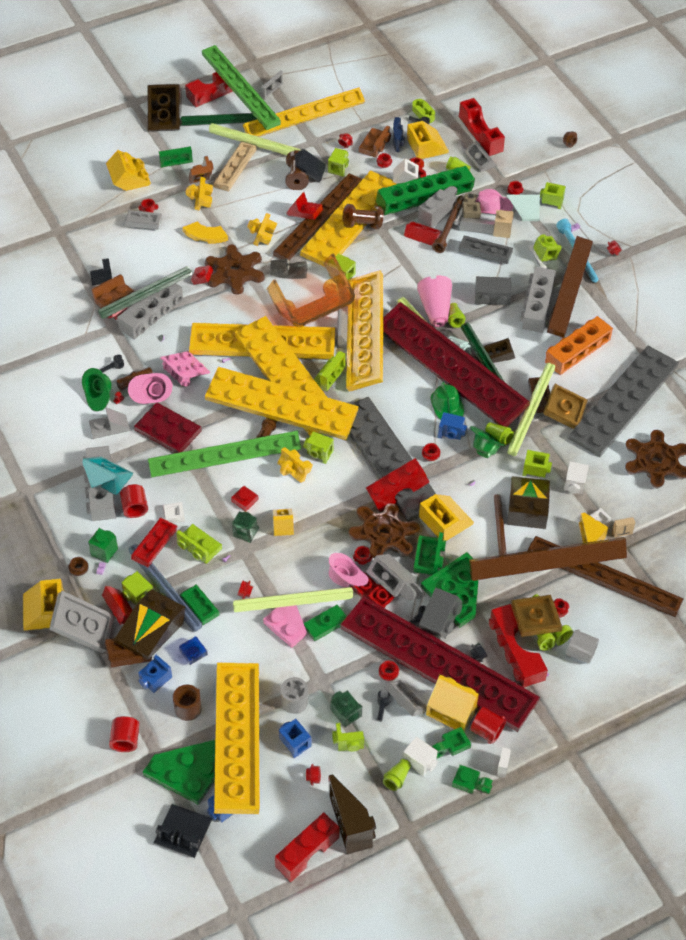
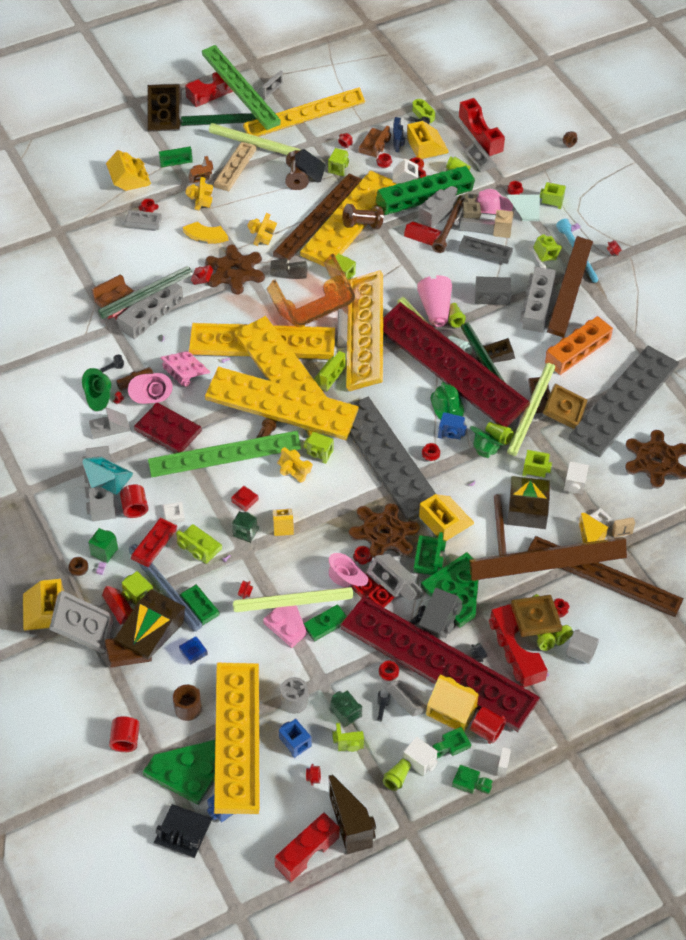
(101, 275): black panel -> none
(155, 674): blue brick -> none
(304, 209): red slope -> none
(407, 476): red arch -> none

